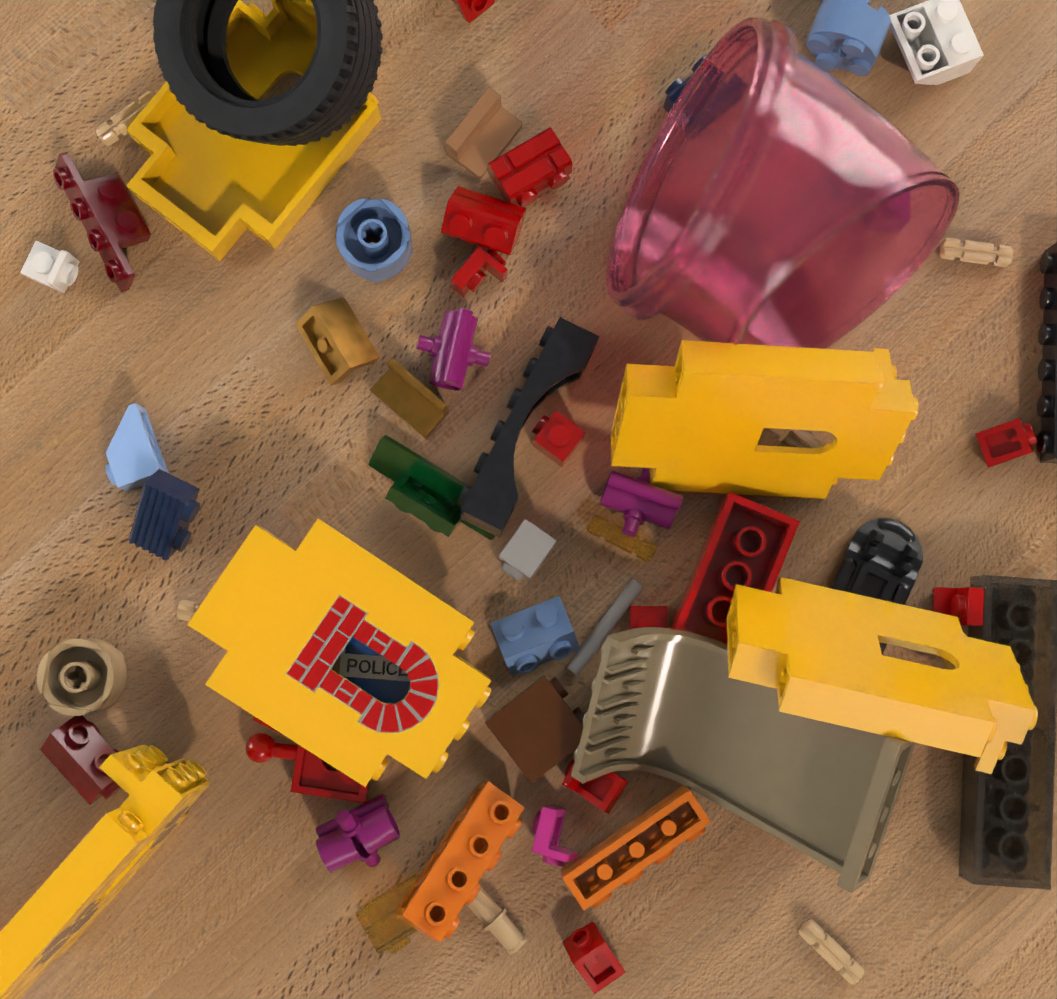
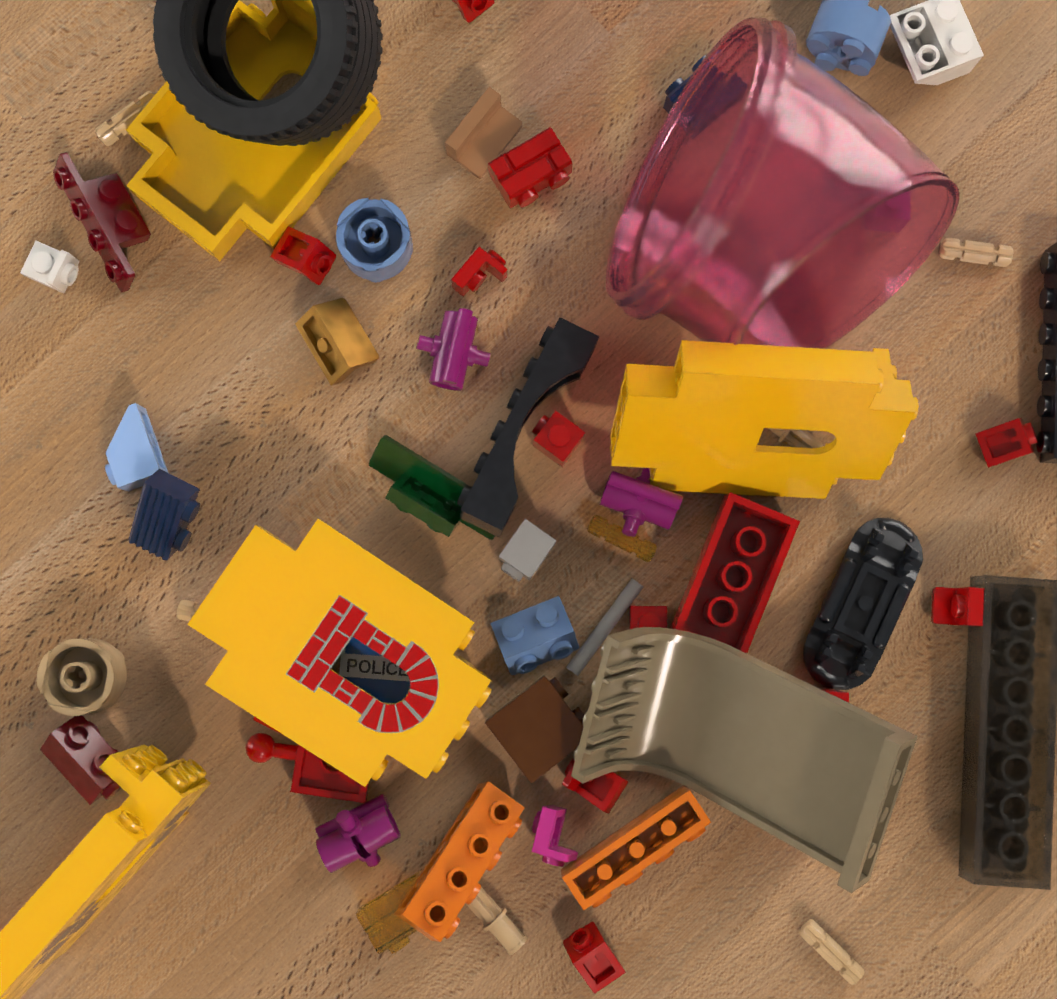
(304, 255): none -> red bracket
(410, 399): pearl gold panel -> none
(483, 220): red brick -> none
(830, 668): yellow panel -> none

